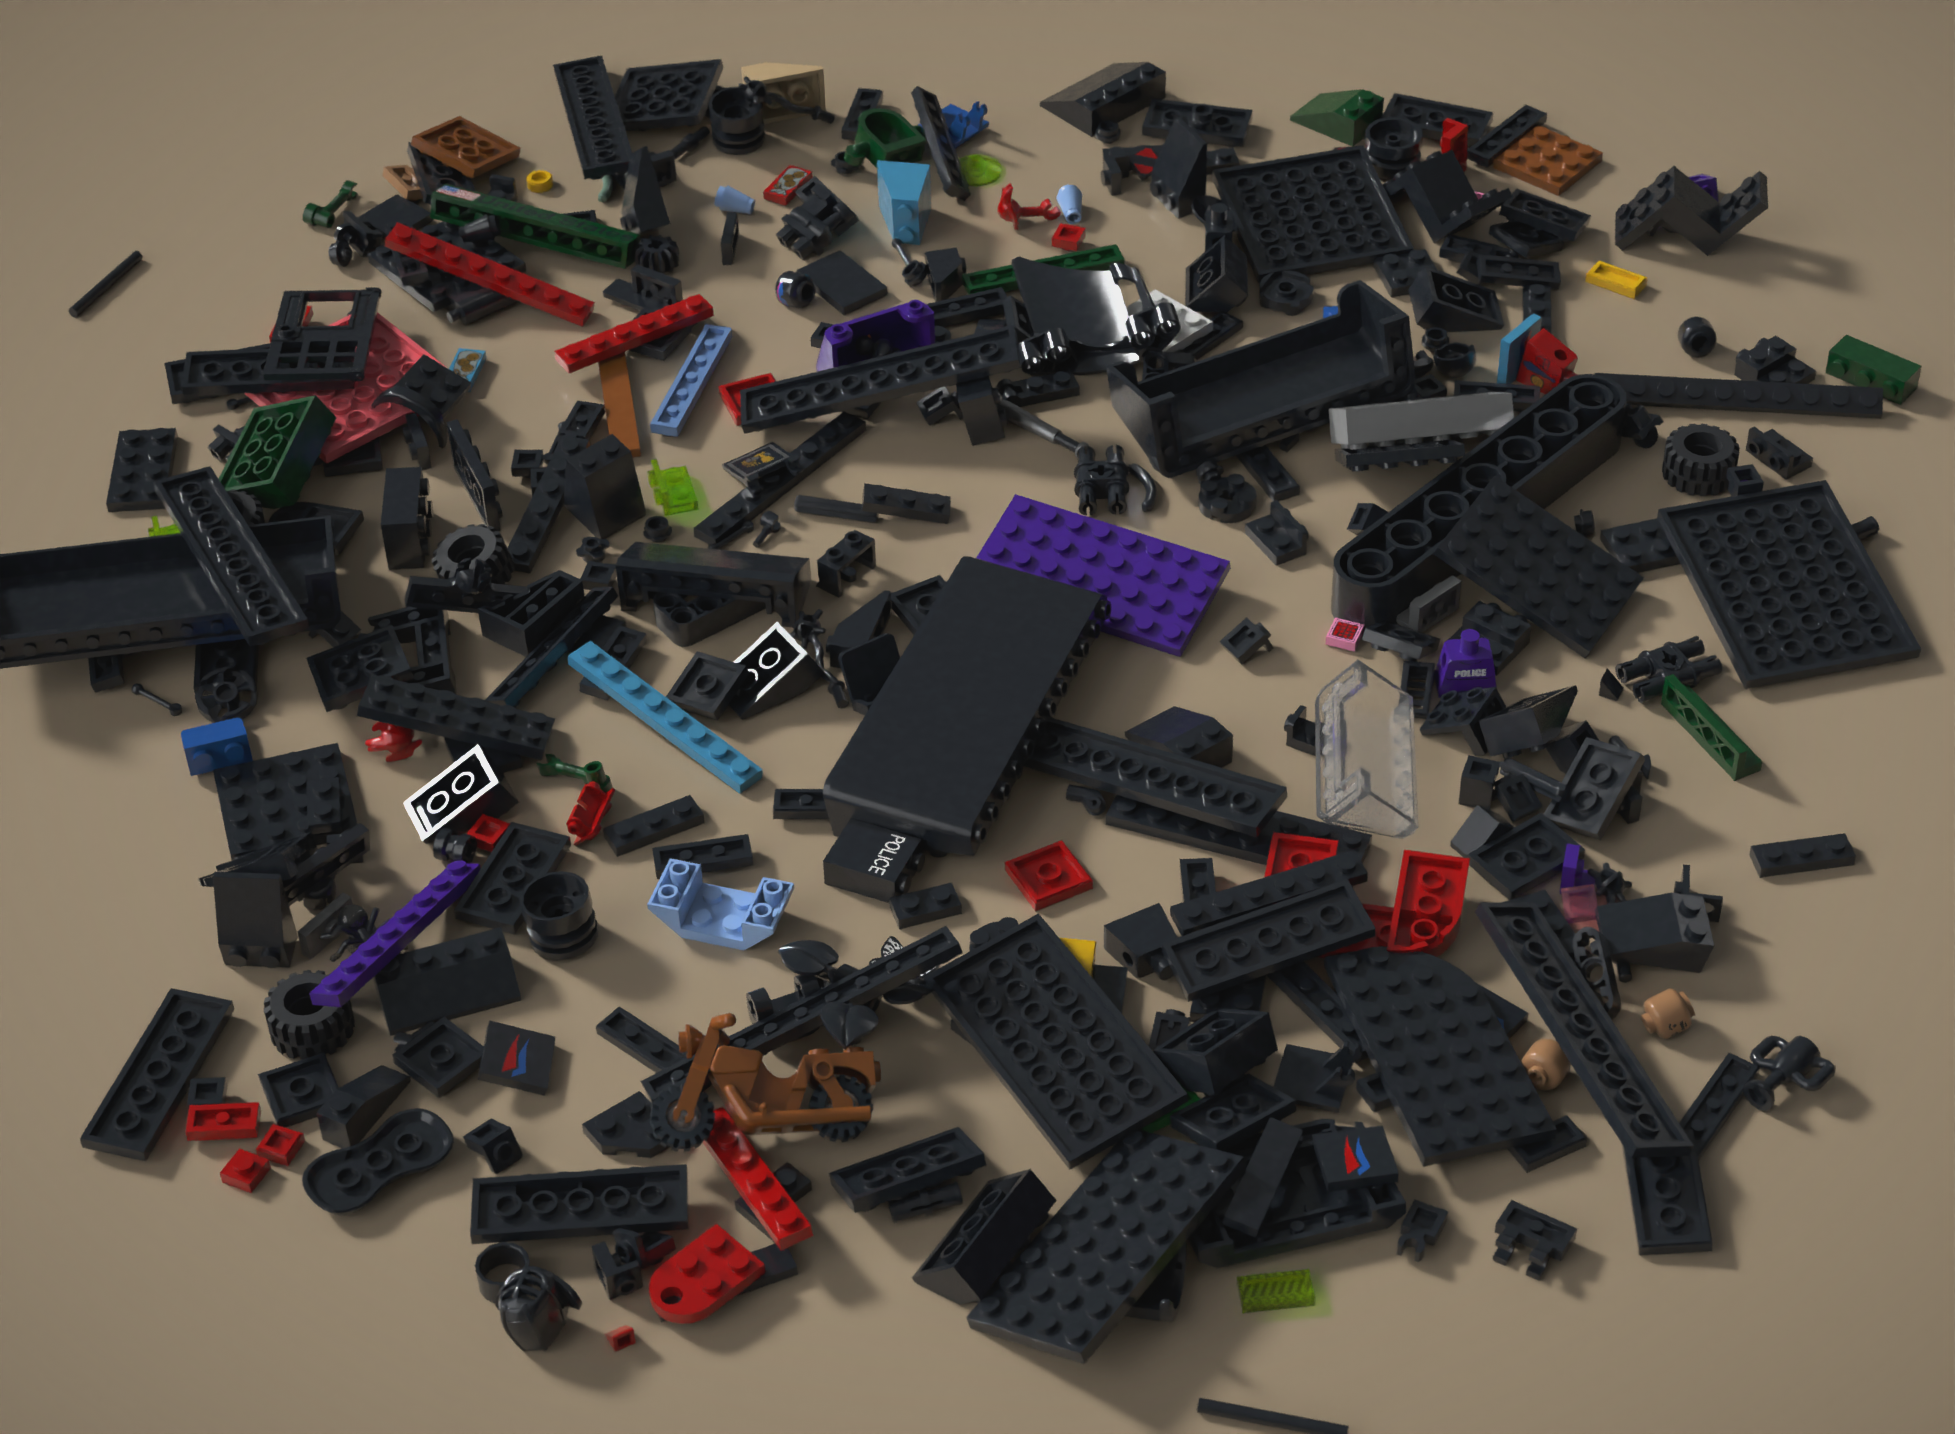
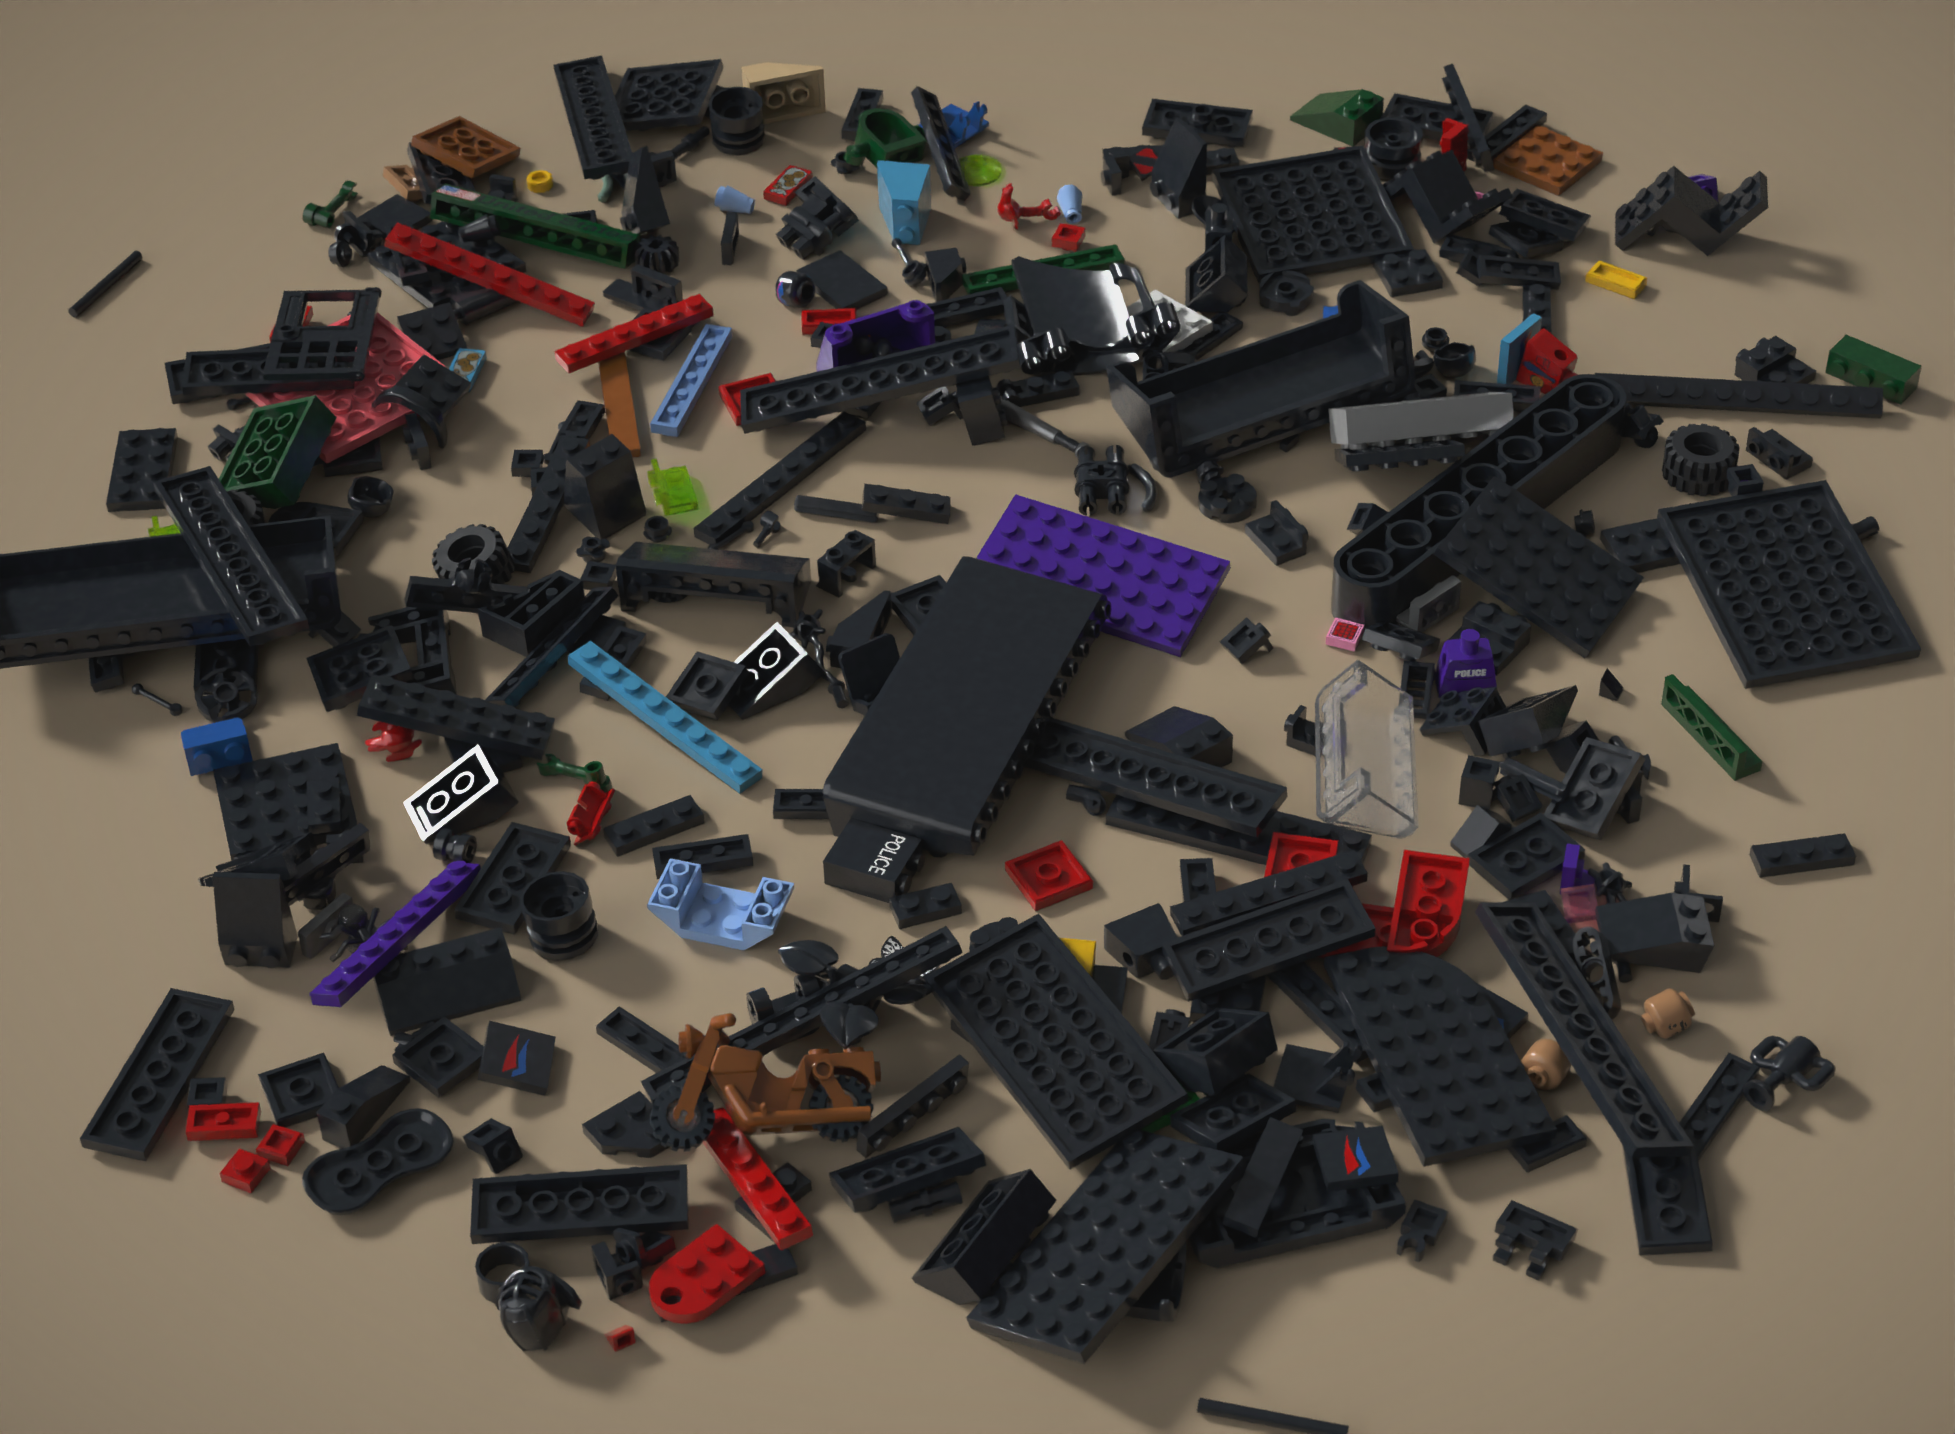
(300, 1026): black tyre -> none
(370, 496): none -> black hair
(406, 518): black brick -> none
(434, 330): none -> black plate
(474, 475): black plate -> none
(488, 832): red plate -> none
(700, 618): black beam -> none
(756, 93): black piece -> none
(761, 462): black flag -> none
(812, 318): none -> red tile
(908, 1109): none -> black plate
(1108, 95): black slope -> none
(1108, 132): black plate -> none
(1269, 473): black tile -> none
(1275, 1291): clear neon green tile -> none
(1453, 303): black slope -> none
(1466, 116): none -> black plate
(1668, 660): black pin -> none
(1697, 336): black head -> none

